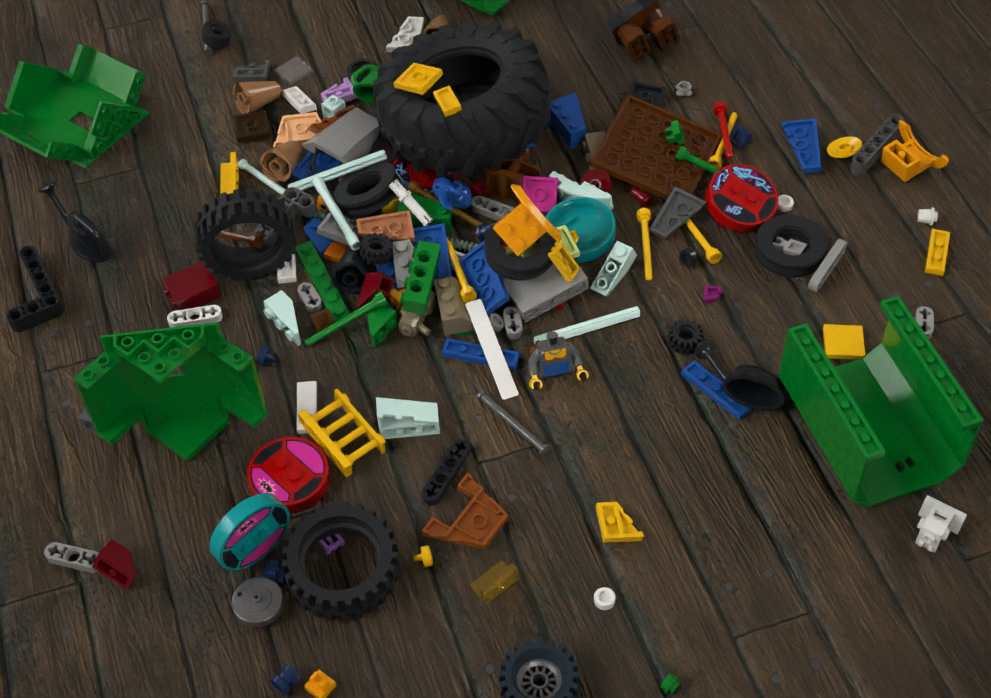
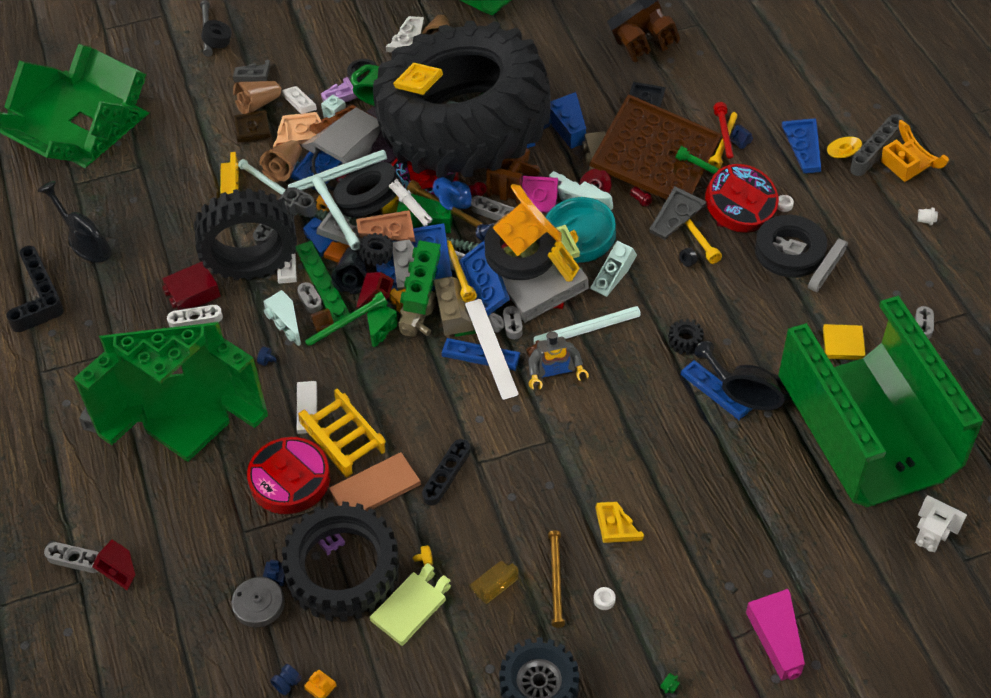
(249, 531): teal brick -> none
(254, 240): reddish brown piece -> none
(293, 70): clear piece -> none
(377, 483): none -> nougat tile
(406, 418): light aqua wedge -> none
(411, 605): none -> yellowish green tile
(447, 101): yellow tile -> none
(476, 523): dark orange wing -> none
(543, 448): dark grey bar -> none
(558, 621): none -> pearl gold bar
(644, 218): yellow piece -> none
(675, 132): green tile -> none
(683, 89): light grey plate -> none
(711, 294): magenta tile -> none
(778, 632): none -> dark pink slope
(937, 252): yellow tile -> none

